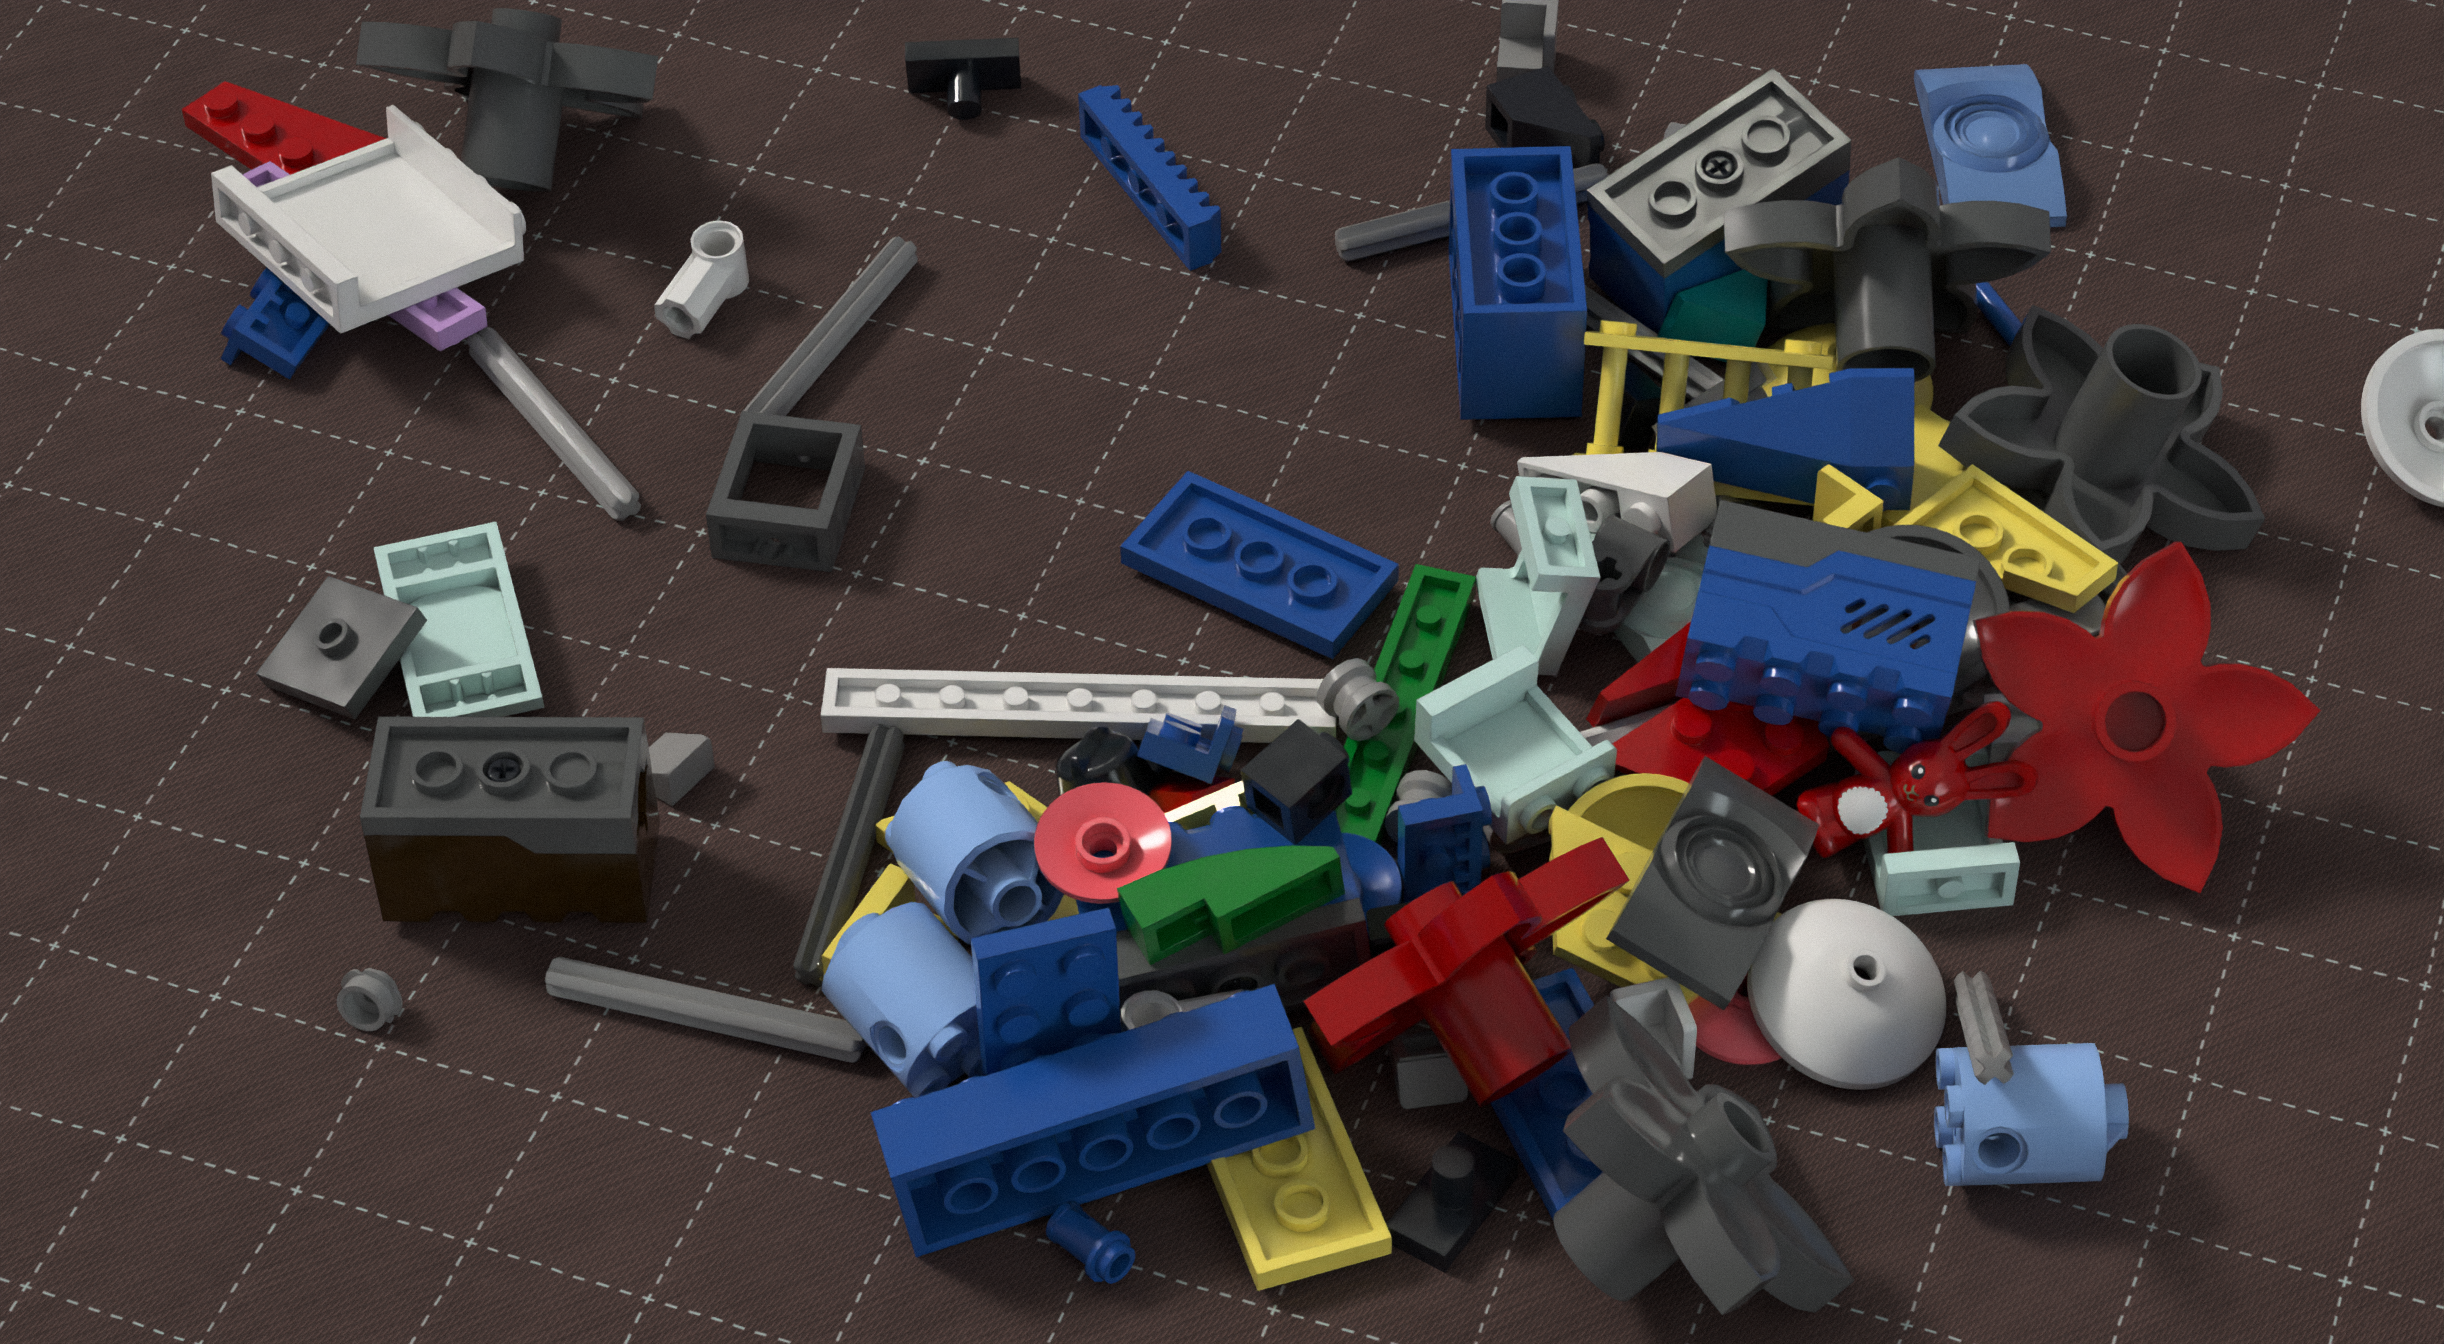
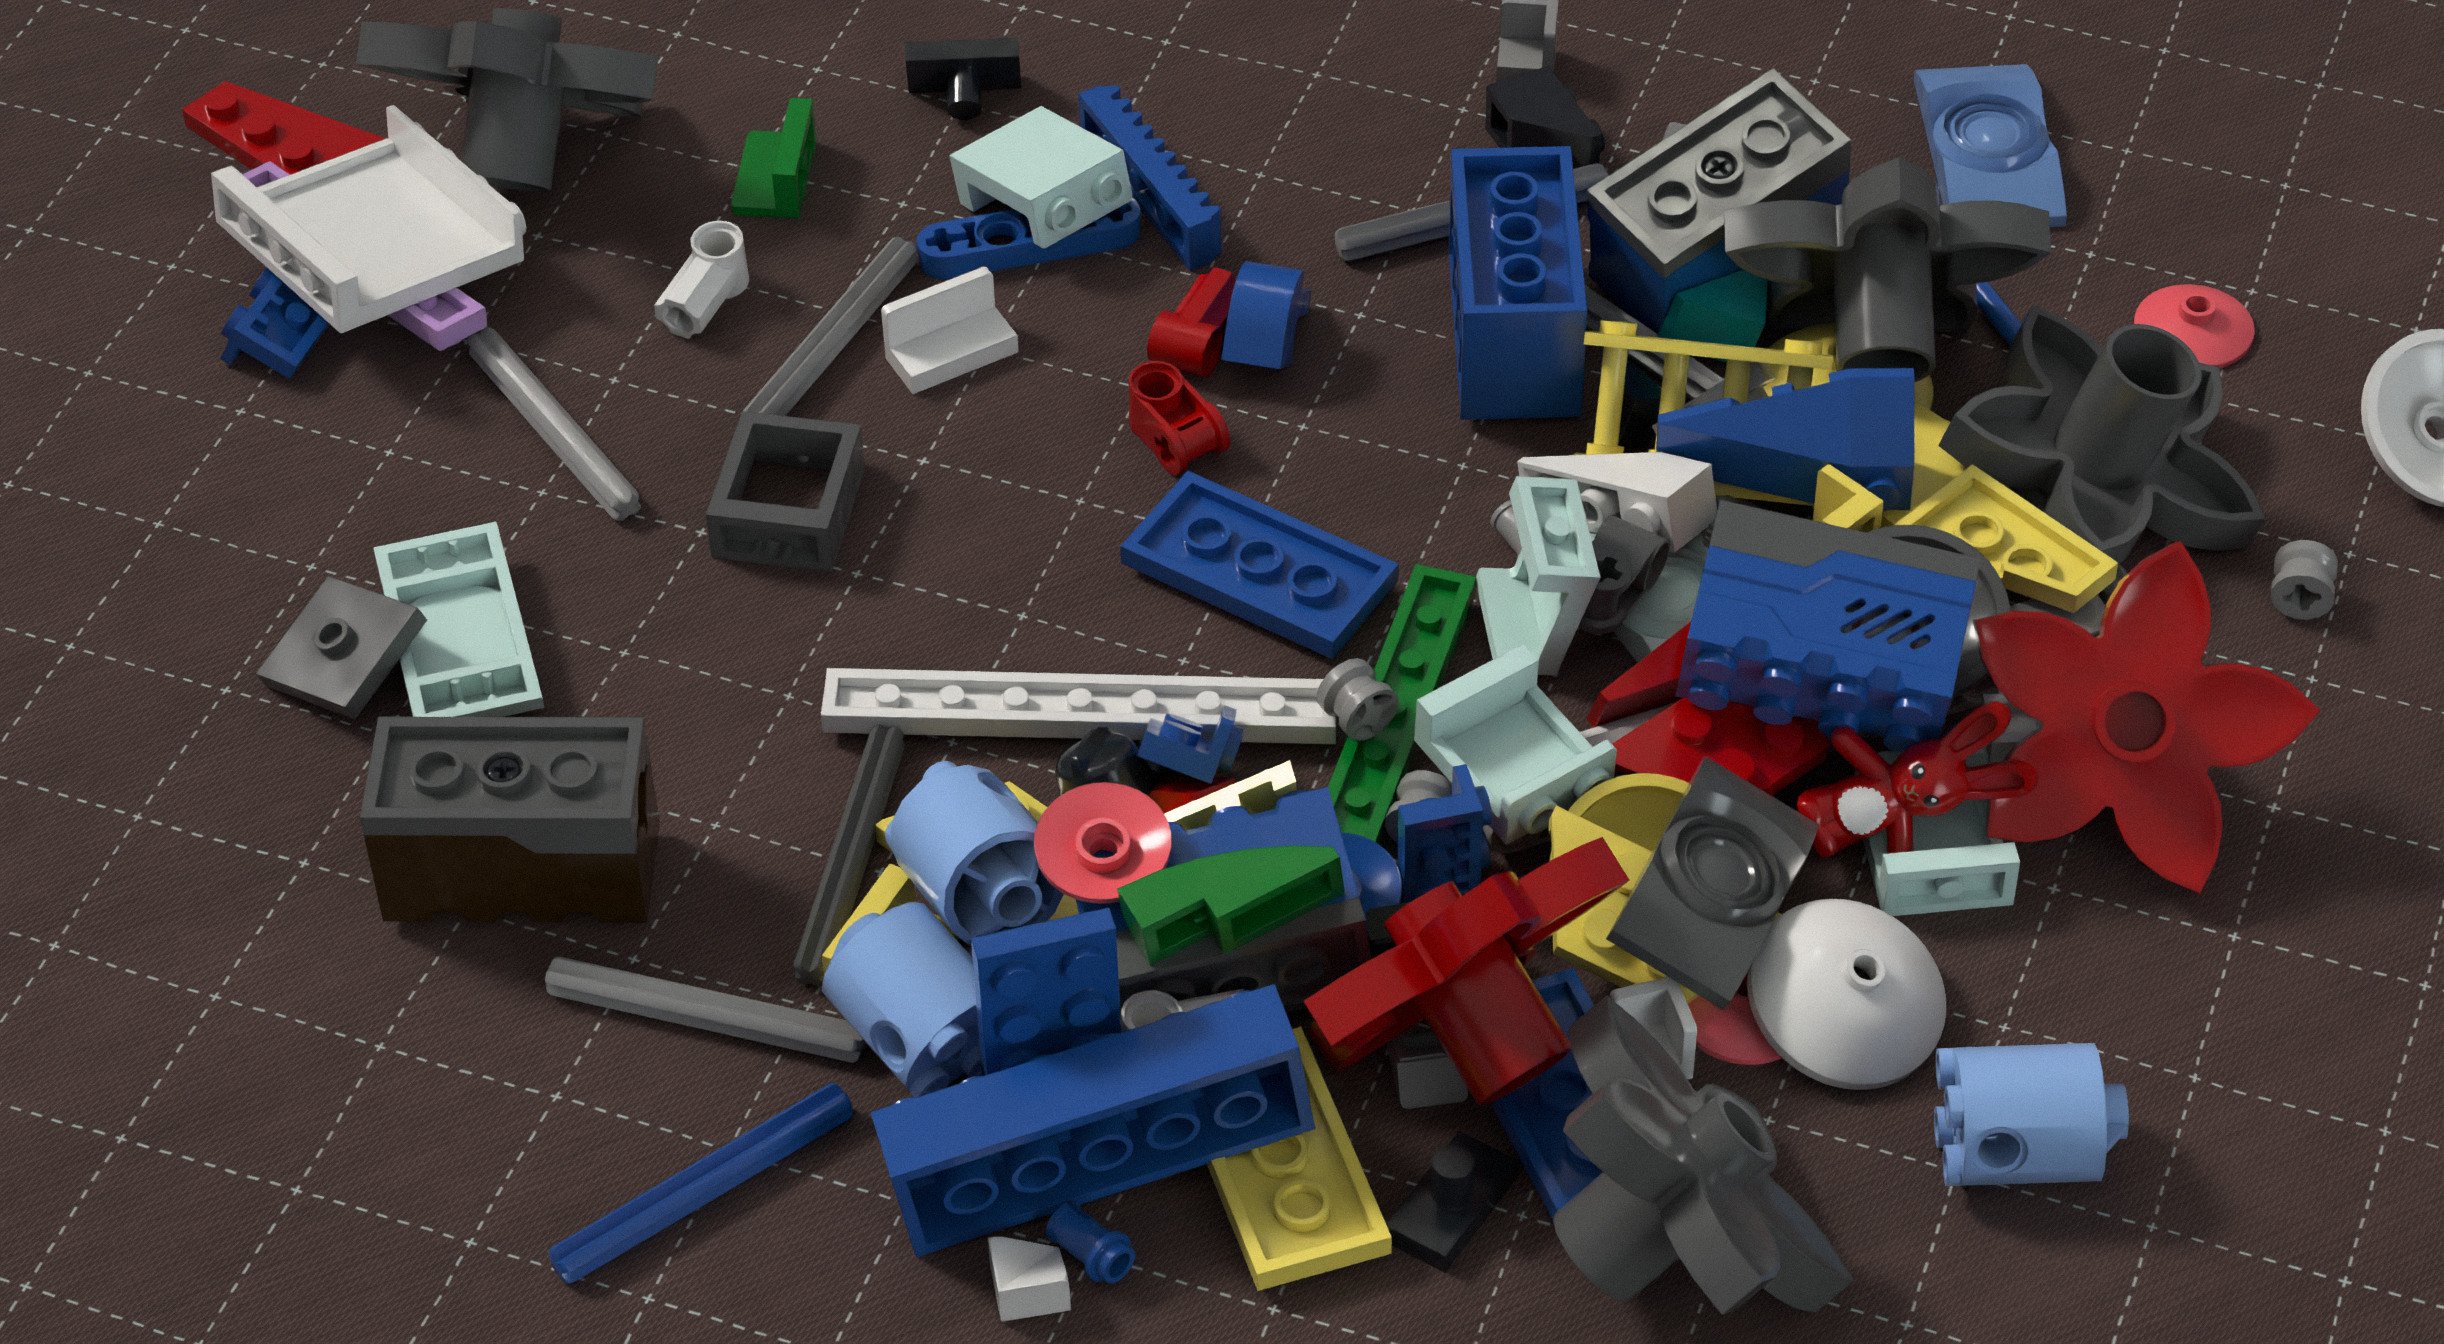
(368, 999): light grey plate -> none
(679, 764): light grey slope -> none
(700, 1183): none -> blue axle
(777, 166): none -> green panel
(946, 331): none -> white panel
(960, 259): none -> blue beam
(1027, 1278): none -> white slope
(1046, 172): none -> light aqua panel
(1173, 417): none -> red piece
(1196, 330): none -> red piece
(1265, 315): none -> blue brick
(1297, 780): black brick -> none
(1983, 1028): light grey axle -> none
(2204, 319): none -> coral dish
(2304, 579): none -> light grey wheel

